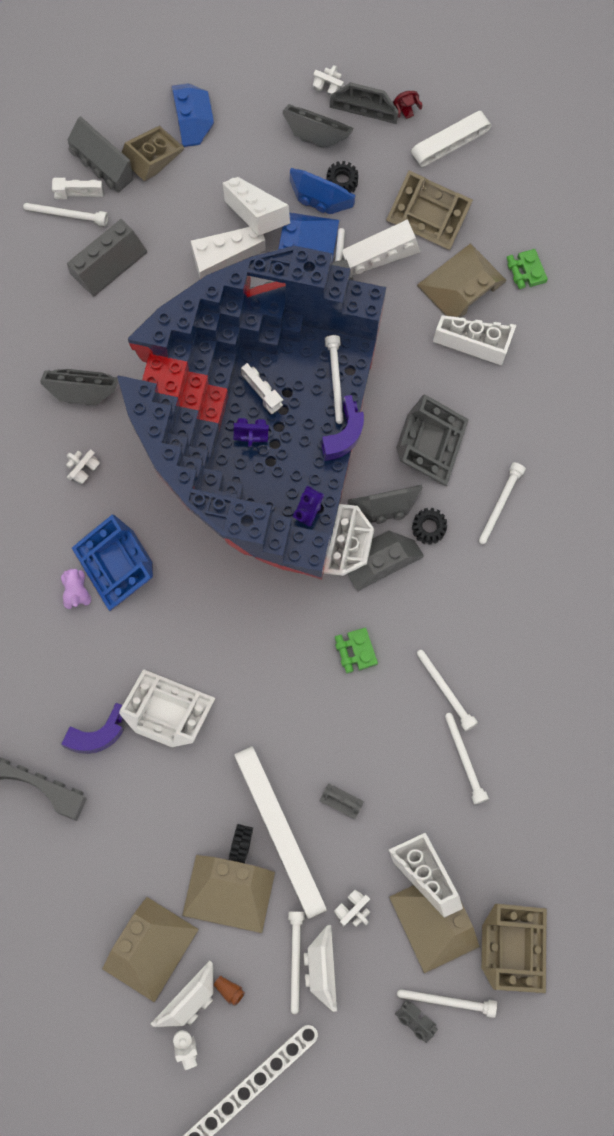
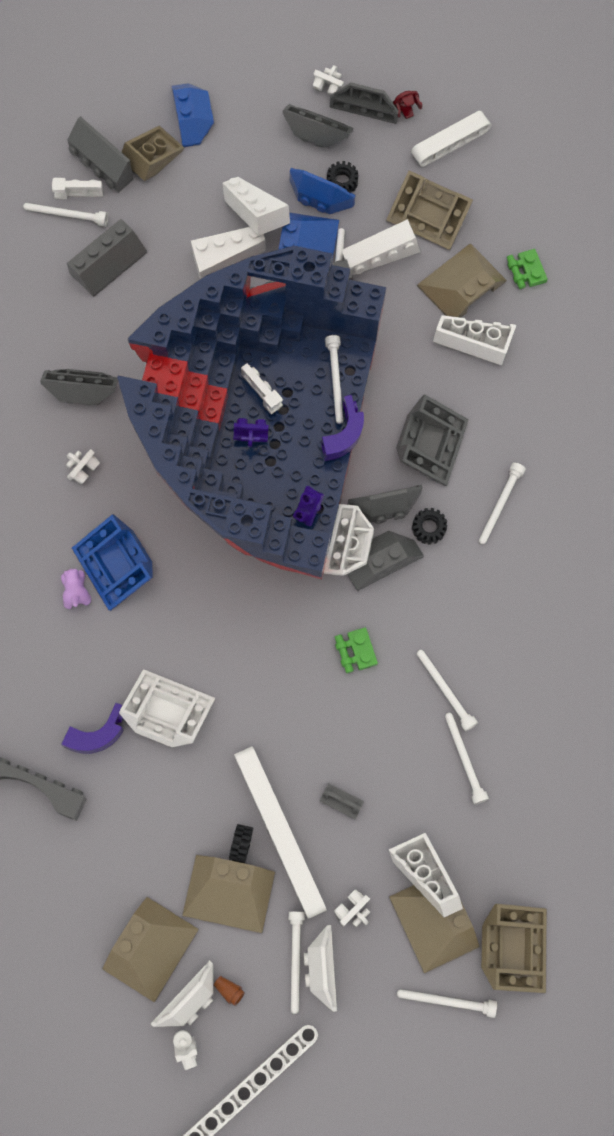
(408, 1016): dark grey hinge -> none

